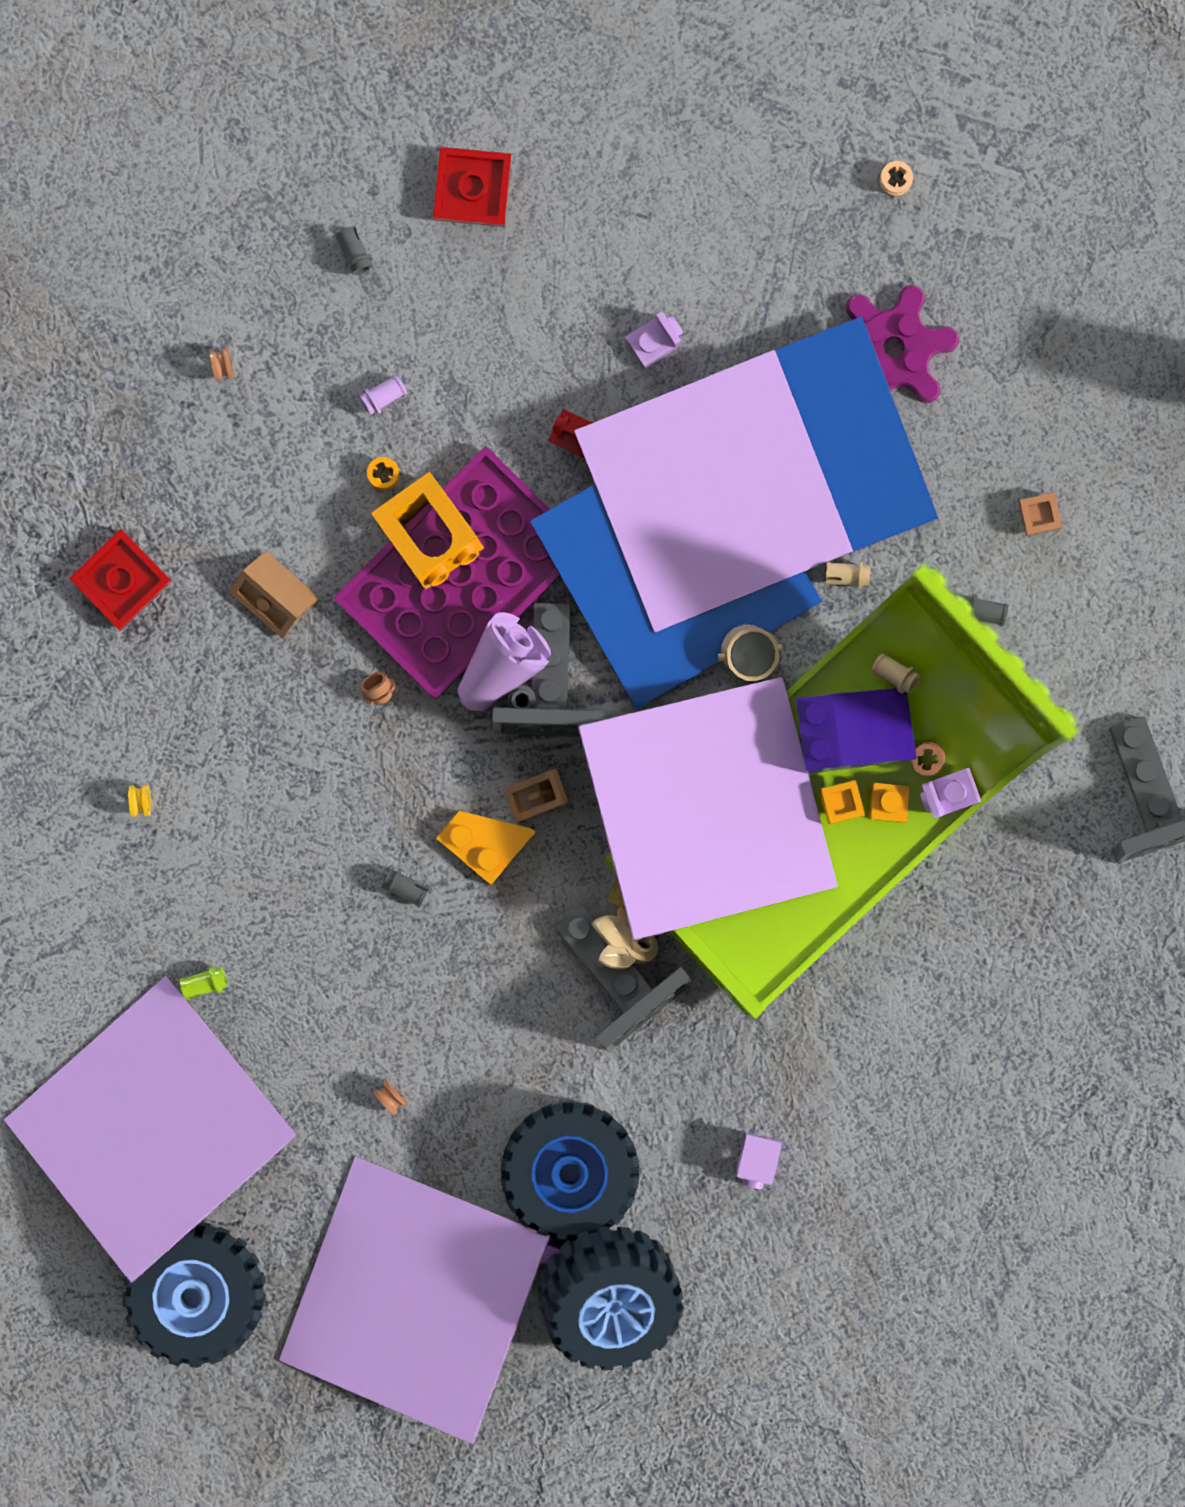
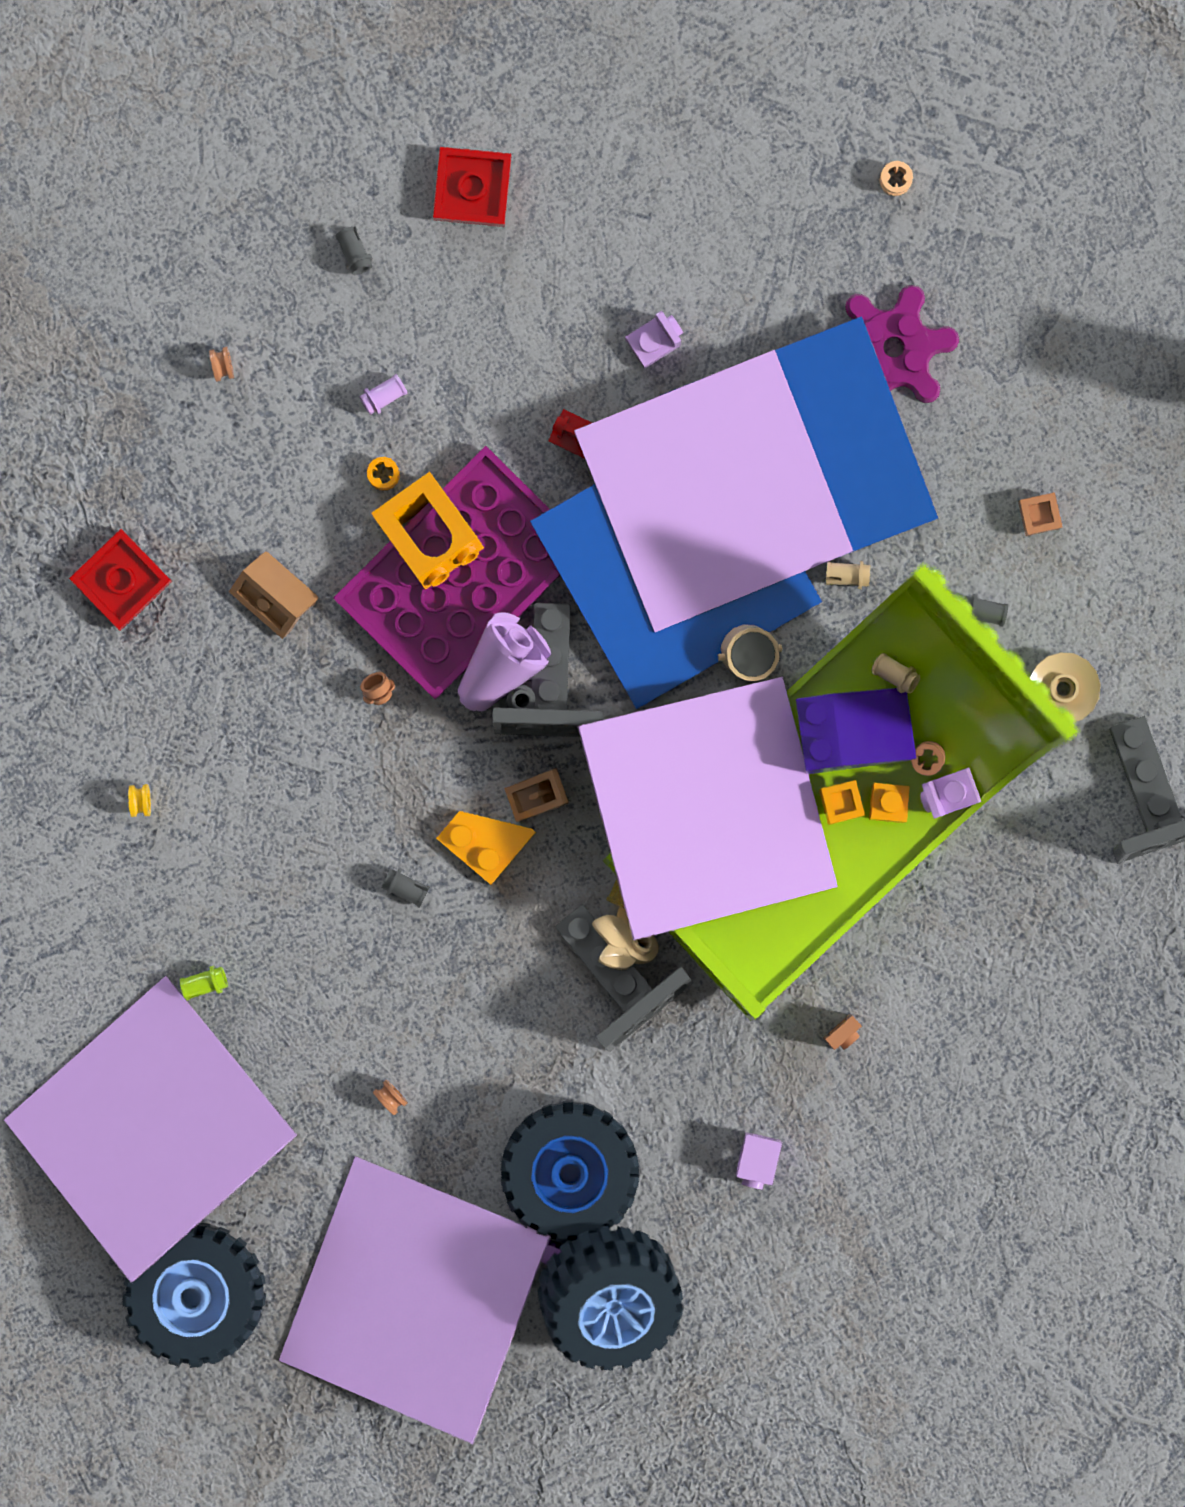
(844, 1033): none -> nougat plate
(1078, 675): none -> tan dish

